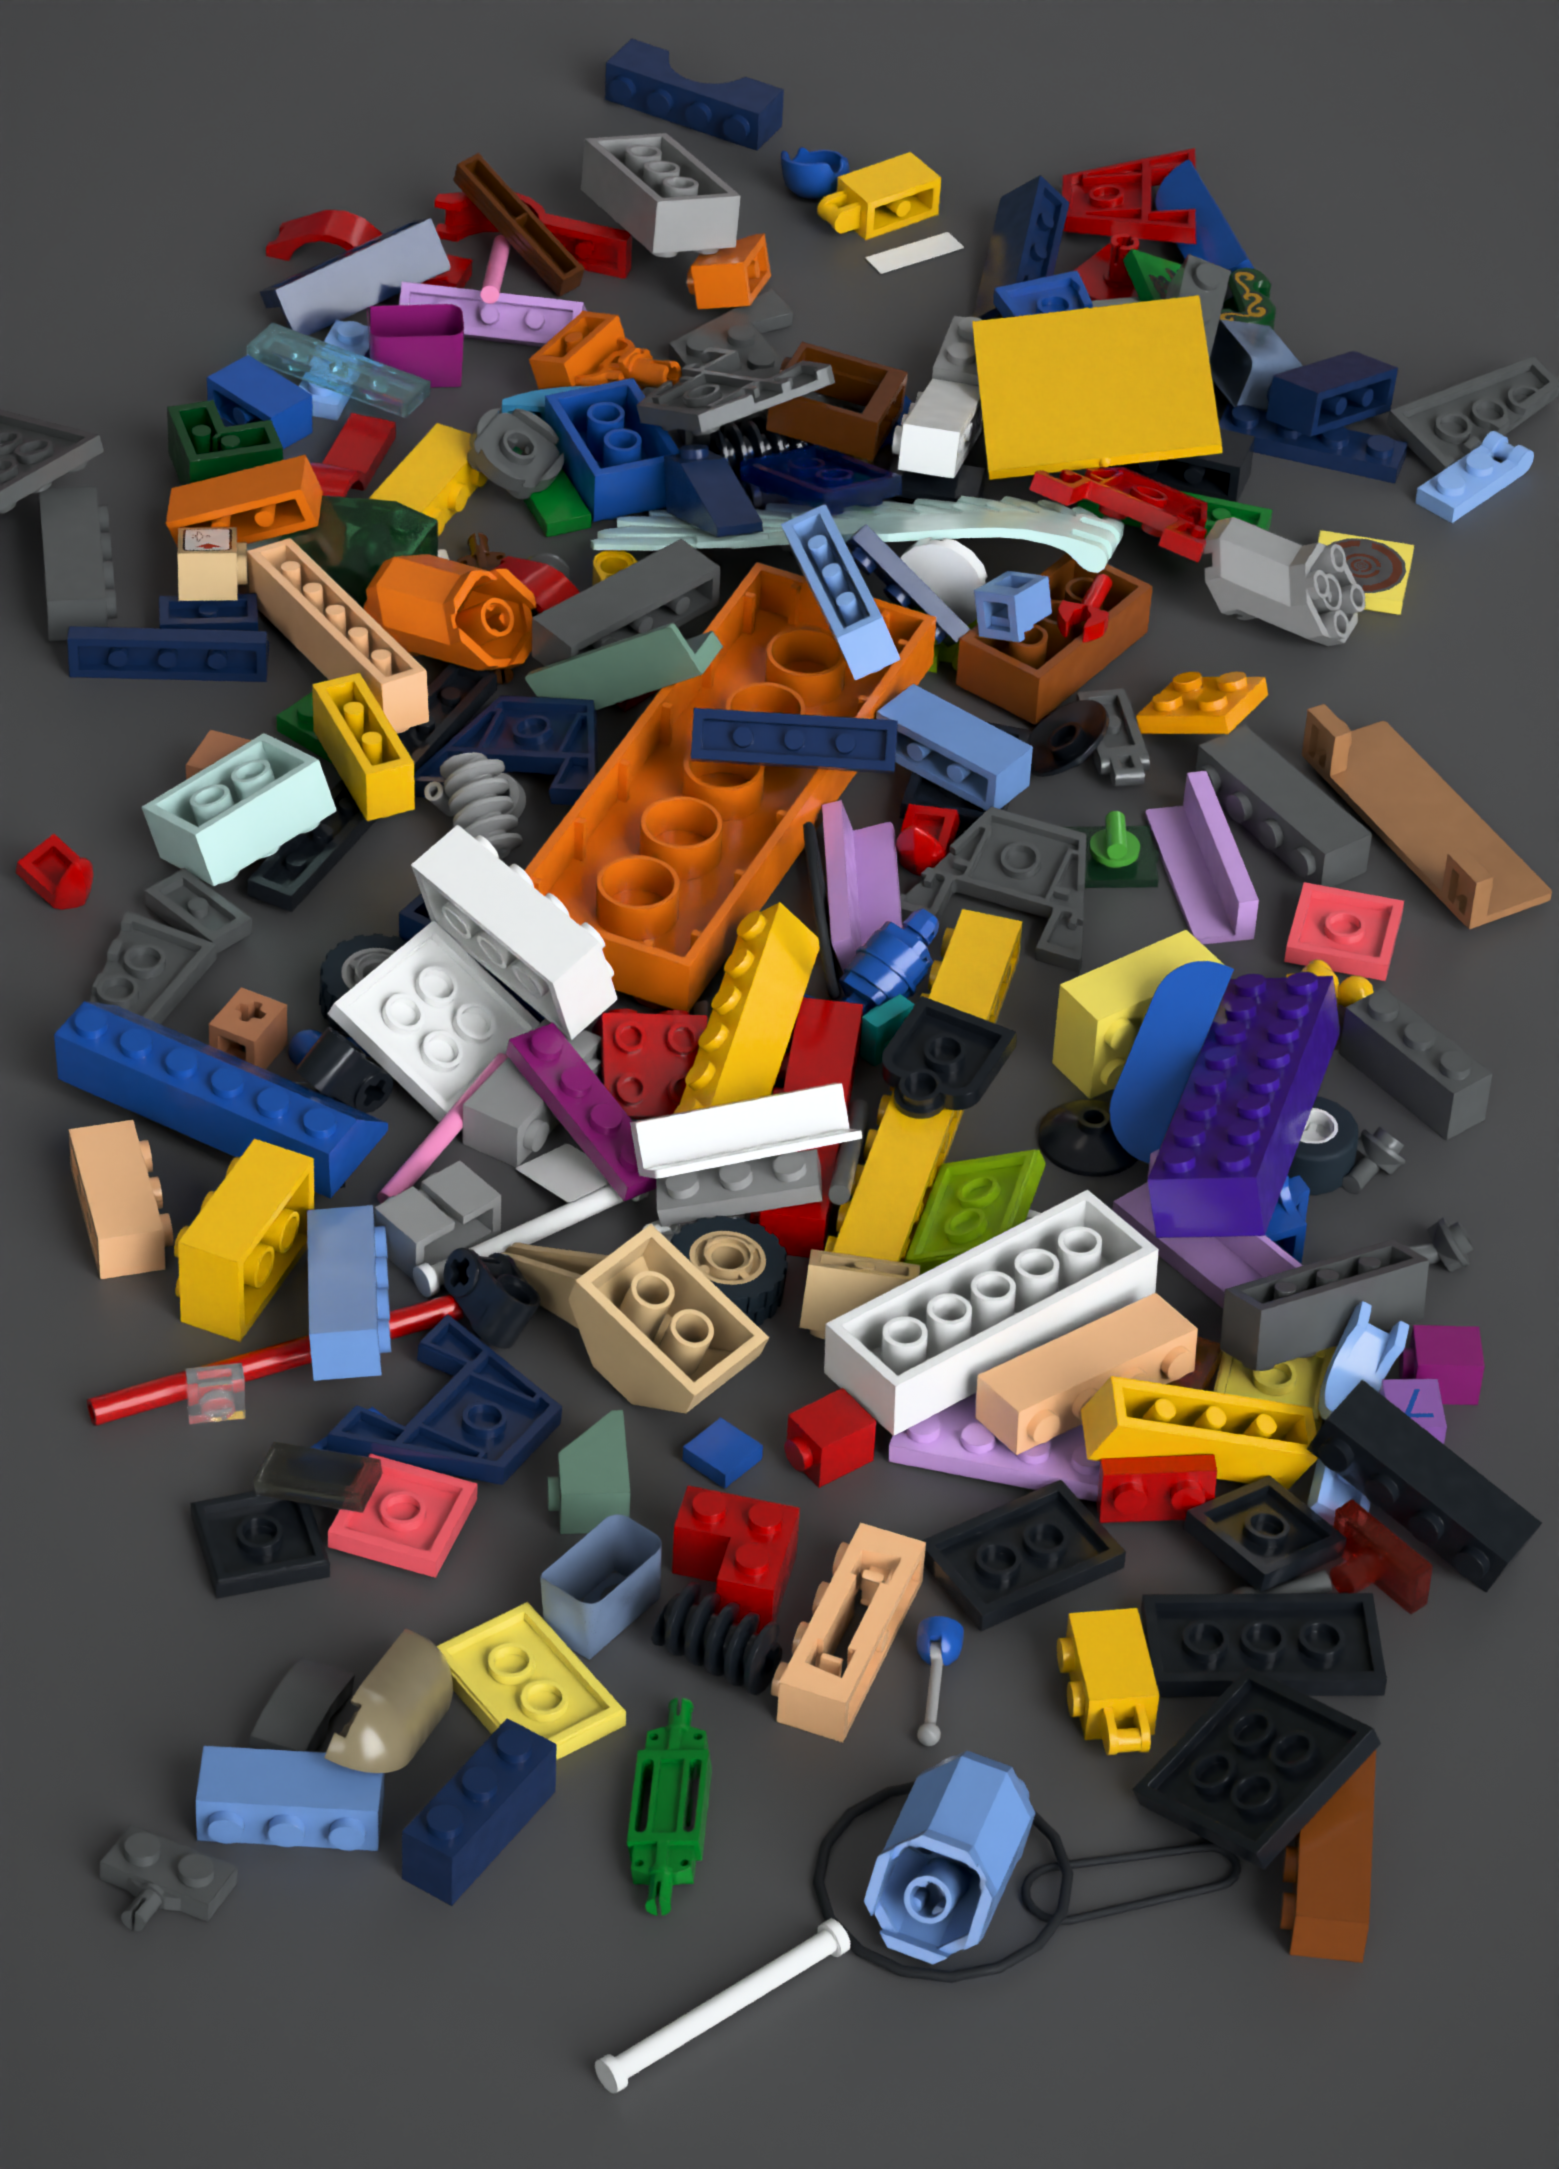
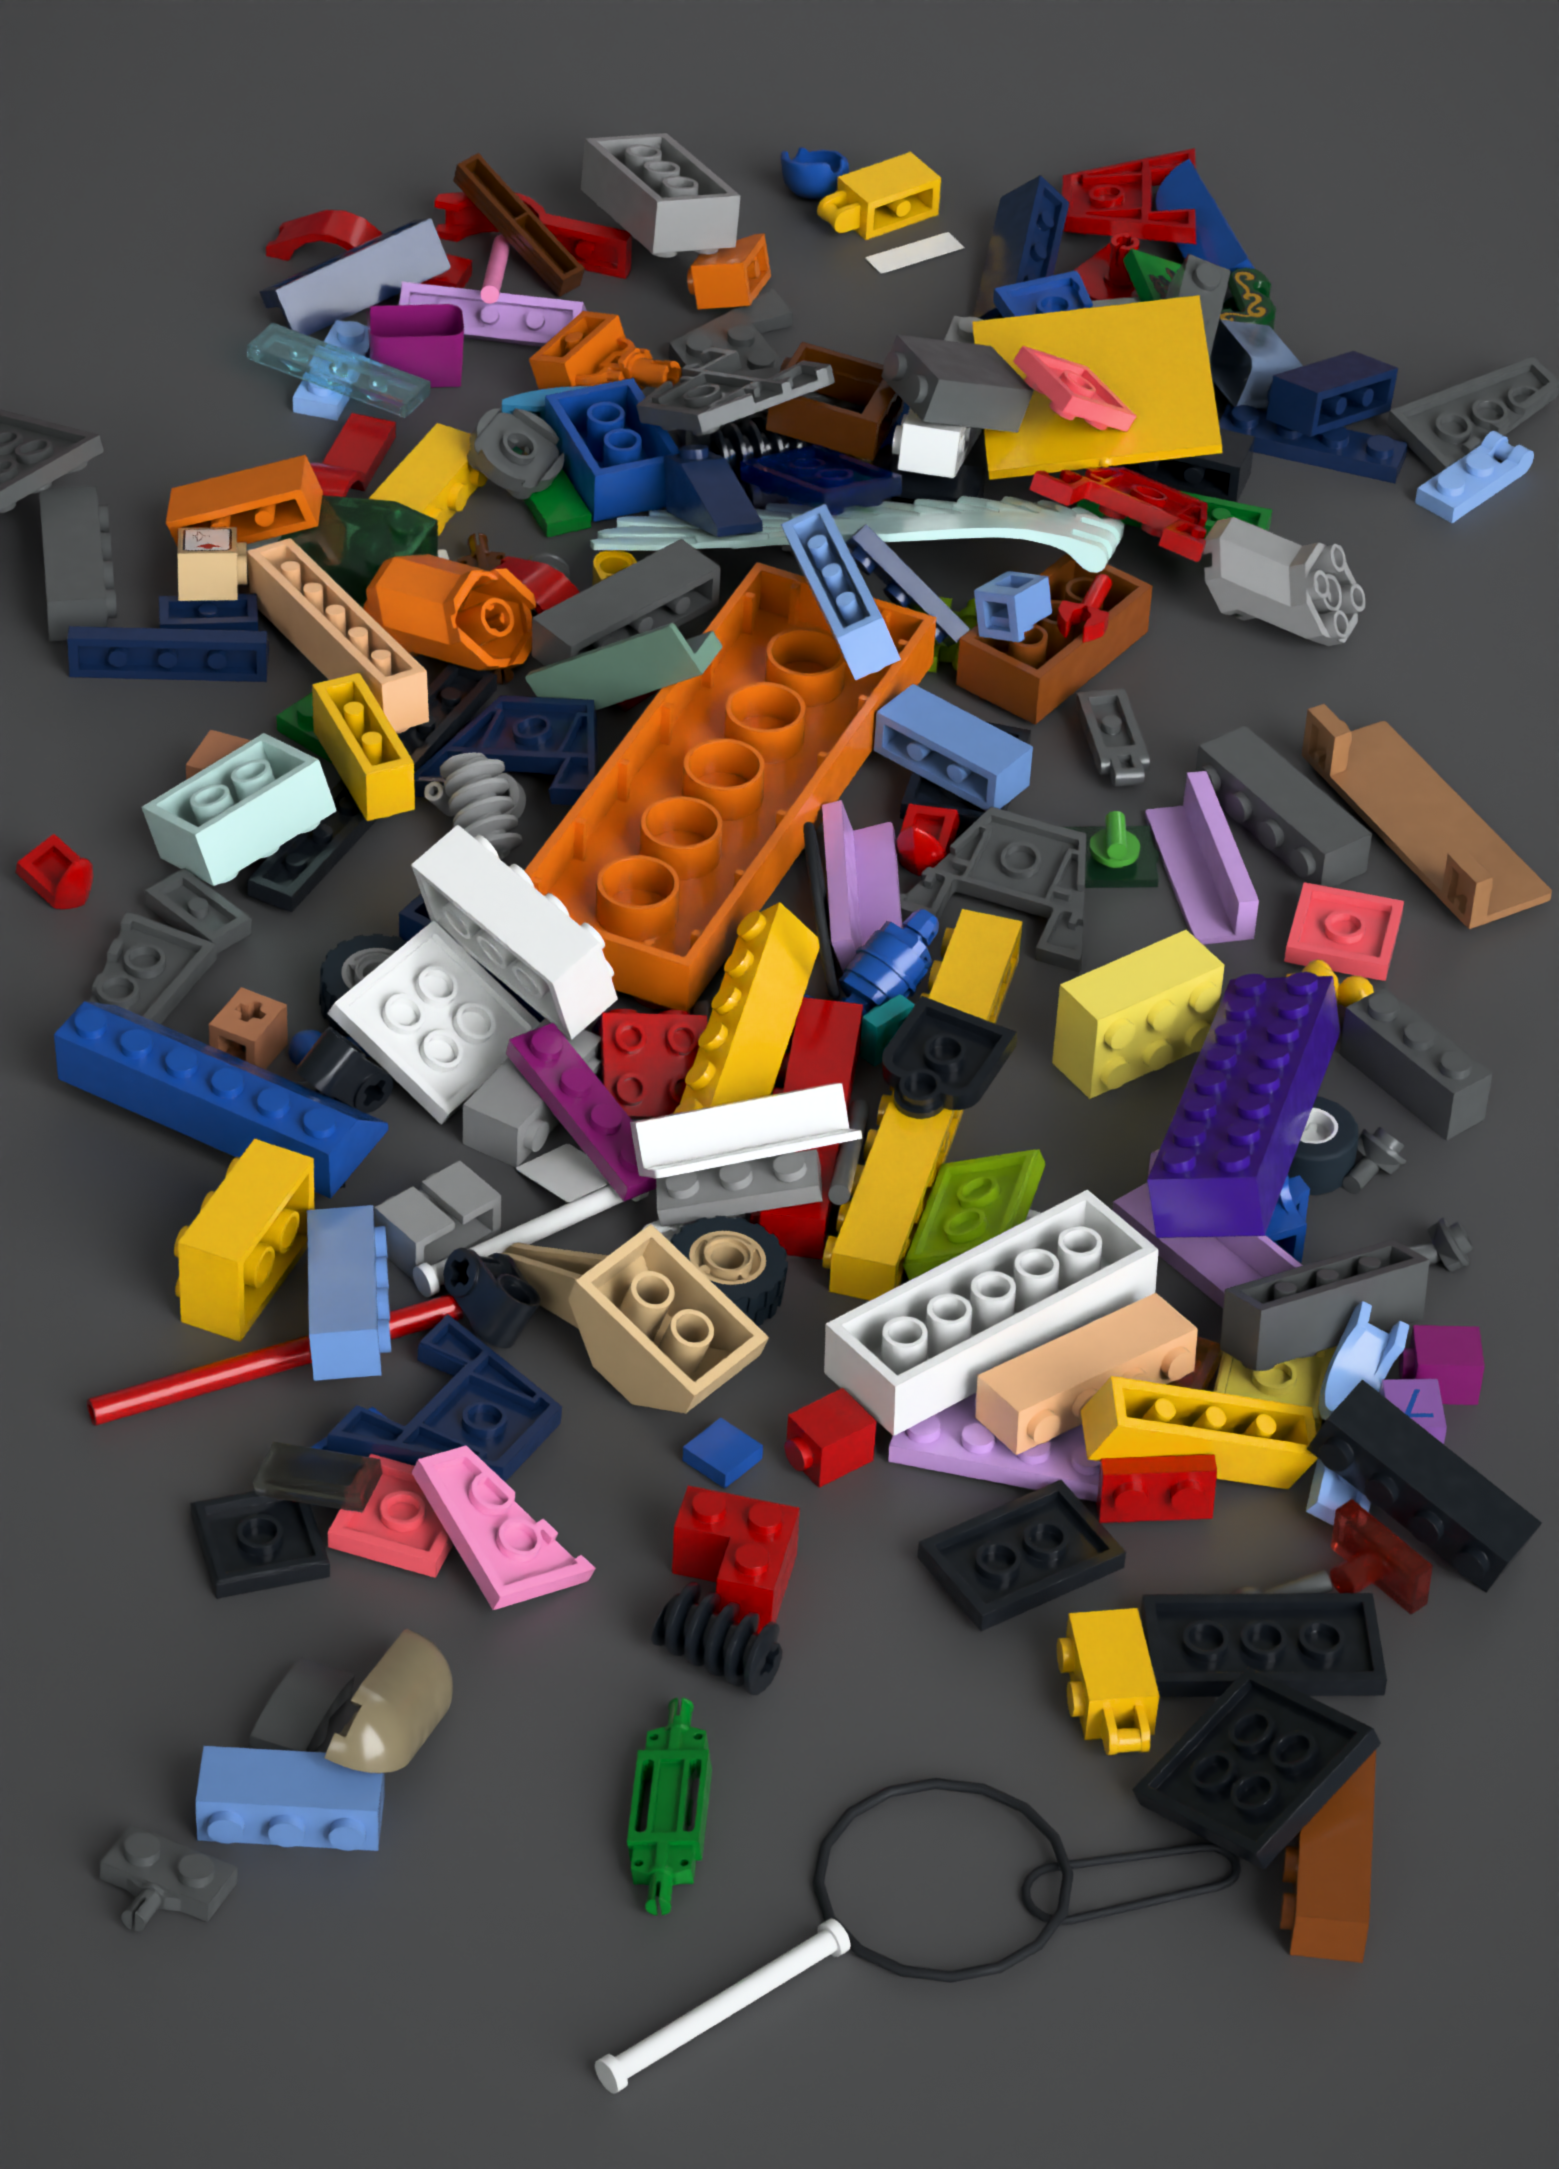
(119, 1199): light nougat brick -> none
(207, 449): dark green brick -> none
(215, 1393): clear plate -> none
(256, 393): blue brick -> none
(436, 1141): bright pink bar -> none
(479, 1811): dark blue brick -> none
(495, 1537): none -> bright pink wing
(529, 1675): light yellow tile -> none
(592, 1477): sand green slope -> none
(612, 1545): sand blue piece -> none
(734, 111): dark blue arch -> none
(794, 740): dark blue panel -> none
(811, 1685): light nougat brick -> none
(844, 1282): tan brick -> none
(936, 1655): hinge -> none
(949, 572): white tile -> none
(950, 1857): medium blue brick -> none
(957, 383): none -> dark grey brick
(1067, 737): black dish -> none
(1073, 390): none -> coral plate
(1082, 1141): black dish -> none
(1165, 1055): blue brick -> none
(1202, 704): light orange plate -> none
(1265, 1533): black plate -> none
(1377, 567): tile -> none

